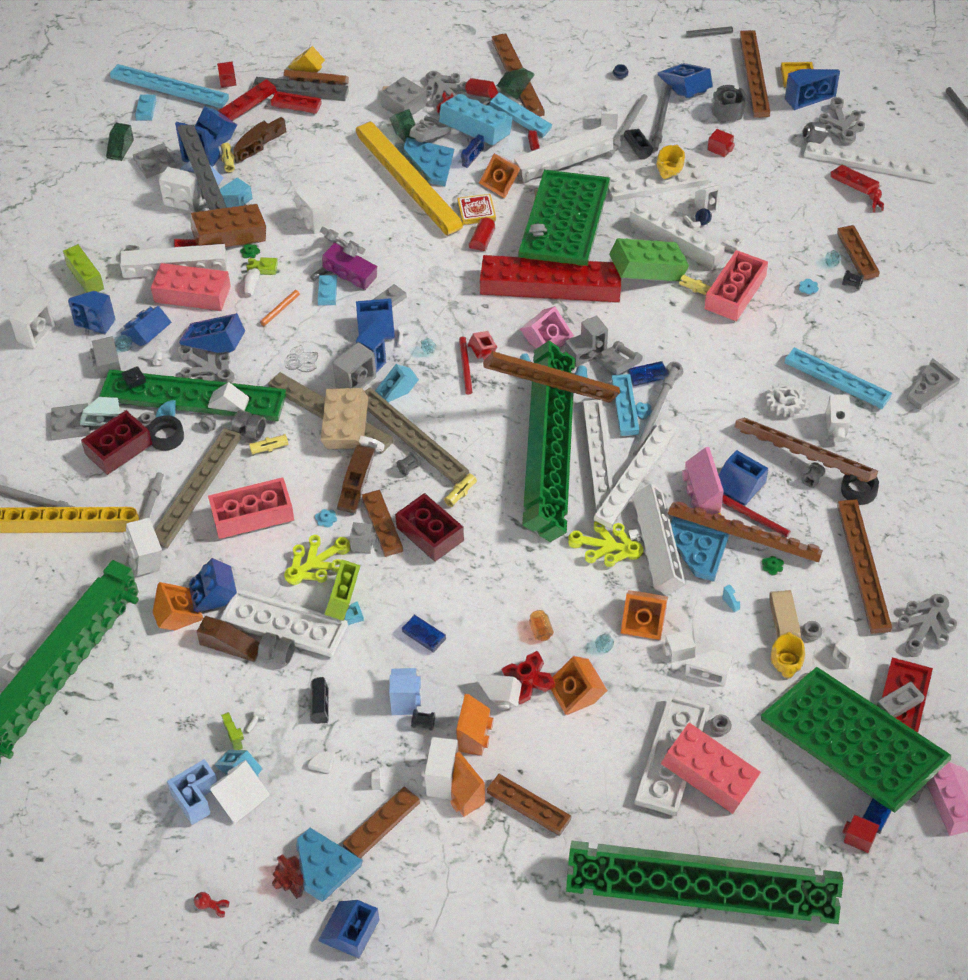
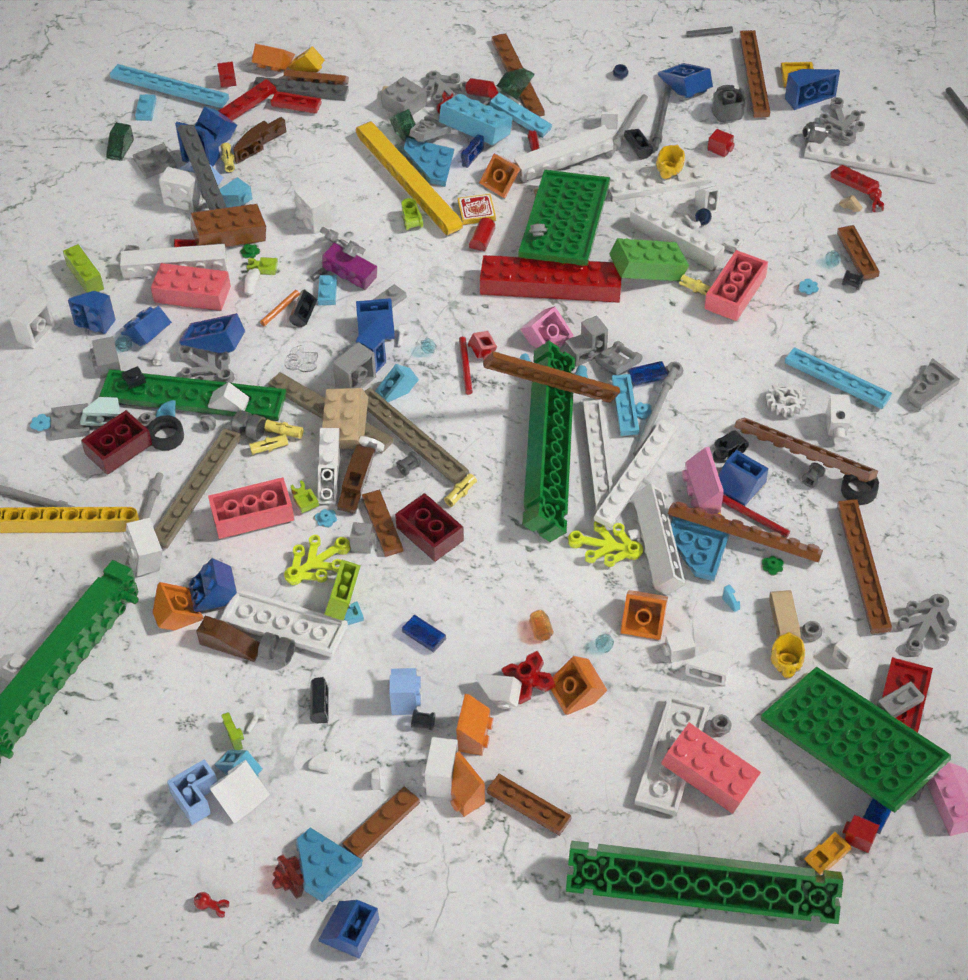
(40, 422): none -> medium azure plant
(271, 57): none -> orange slope
(284, 428): none -> light yellow pin
(303, 309): none -> black brick
(304, 498): none -> lime plate
(328, 466): none -> white slope
(411, 214): none -> lime piece
(728, 445): none -> black piece
(828, 853): none -> light orange slope
(851, 203): none -> tan tile

